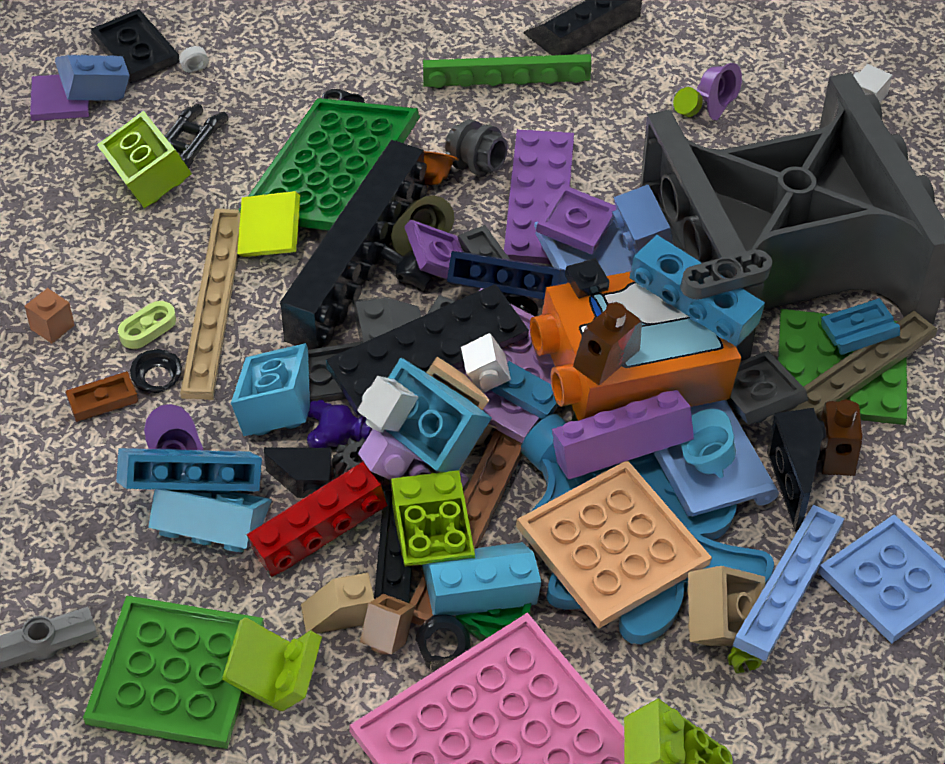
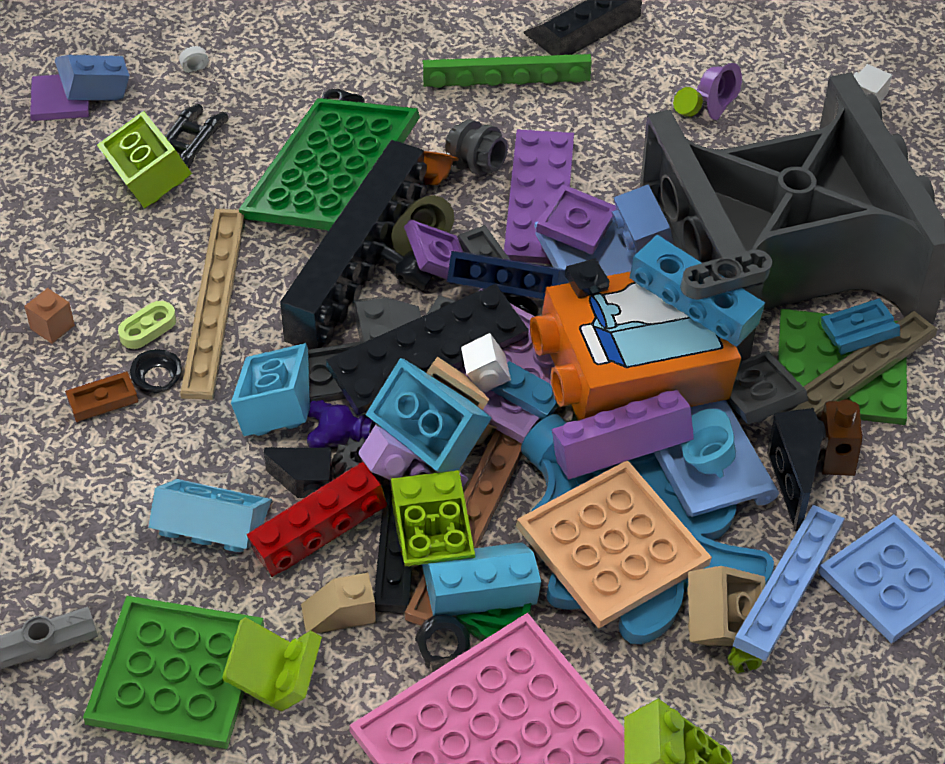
(138, 42): black plate -> none
(171, 428): medium lavender piece -> none
(188, 469): dark azure brick -> none
(268, 224): neon yellow tile -> none
(386, 404): white brick -> none
(387, 624): medium nougat brick -> none
(613, 333): reddish brown torso -> none

